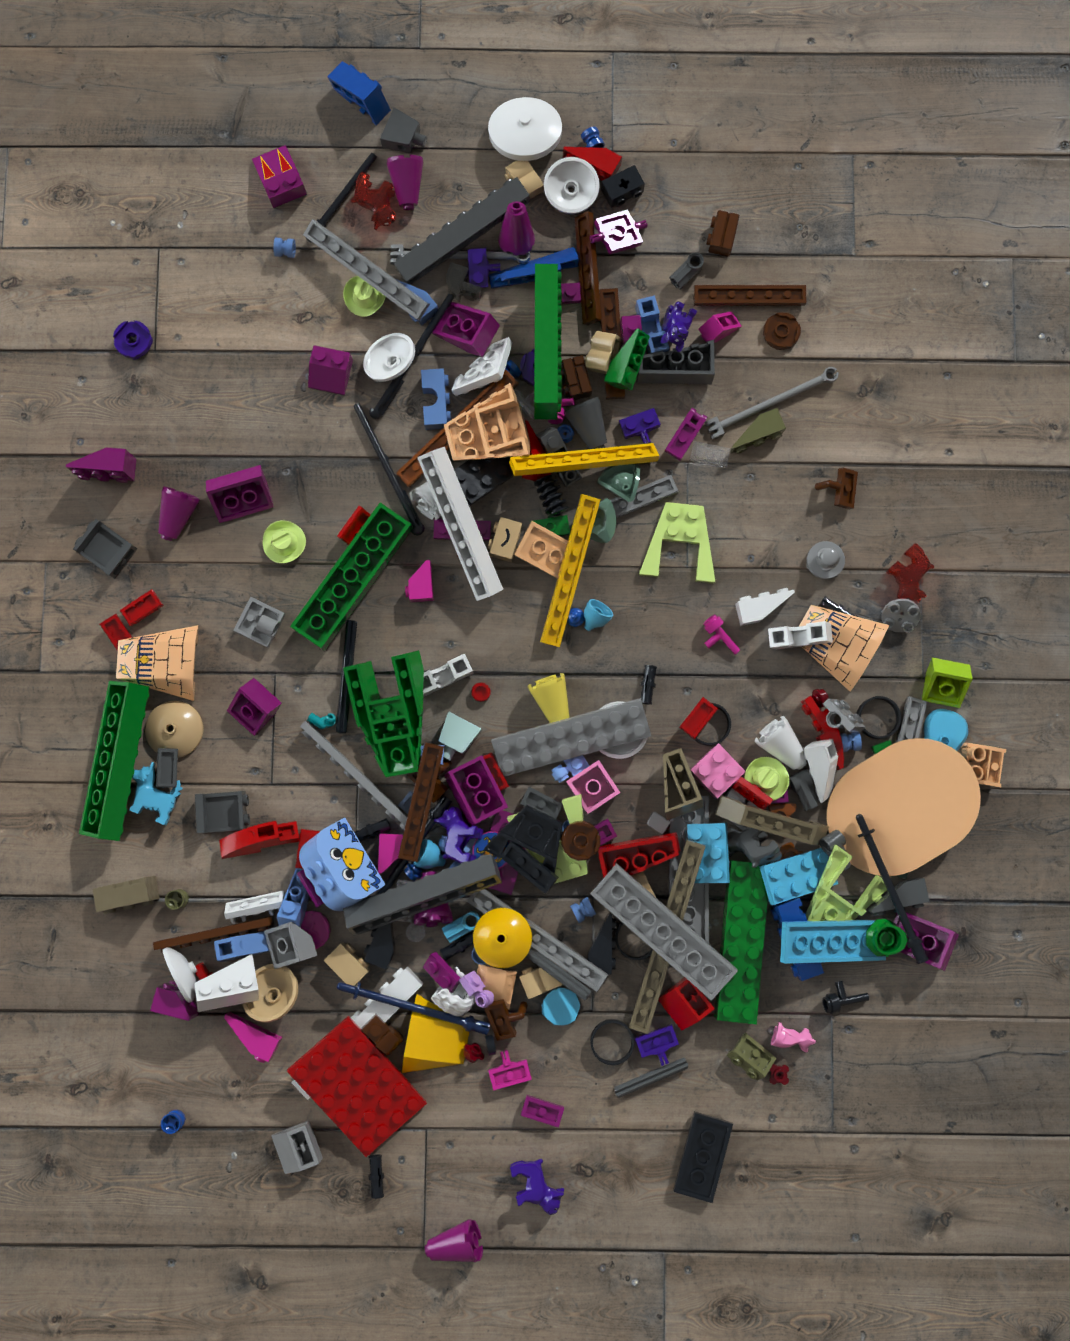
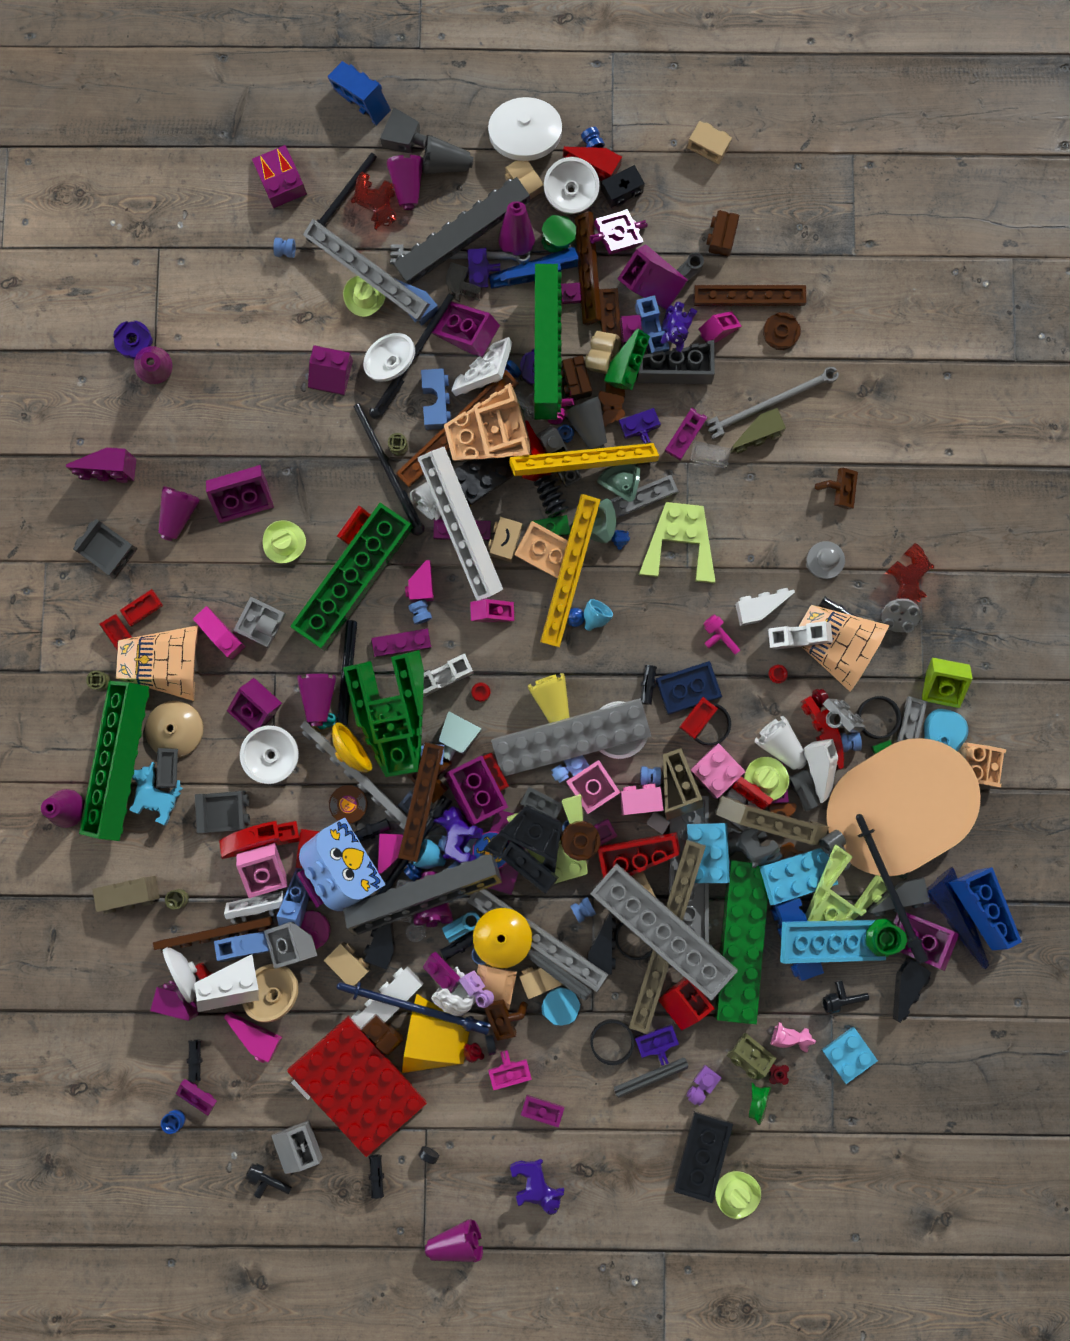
(63, 808): none -> magenta cone
(101, 682): none -> olive wheel
(159, 370): none -> magenta cone
(194, 1060): none -> black pin
(199, 1099): none -> magenta plate
(219, 633): none -> dark pink slope
(255, 1174): none -> black piece
(256, 750): none -> white dish
(261, 870): none -> bright pink brick
(316, 696): none -> magenta cone
(348, 803): none -> reddish brown tile
(350, 749): none -> yellow dish
(400, 447): none -> olive wheel
(401, 642): none -> magenta plate
(420, 612): none -> medium blue wheel
(428, 1155): none -> black tile
(444, 157): none -> dark grey cone
(492, 611): none -> dark pink slope
(558, 233): none -> green hat
(608, 400): none -> dark orange animal
(620, 538): none -> blue plate
(640, 800): none -> bright pink brick
(645, 776): none -> medium blue wheel
(651, 275): none -> magenta slope
(687, 687): none -> dark blue tile
(706, 1080): none -> medium lavender plate
(709, 142): none -> tan brick
(737, 1194): none -> yellowish green hat
(759, 1103): none -> green hat
(778, 674): none -> red plate
(849, 1055): none -> medium azure plate
(908, 984): none -> black slope
(956, 914): none -> clear blue wedge
(987, 907): none -> blue wedge

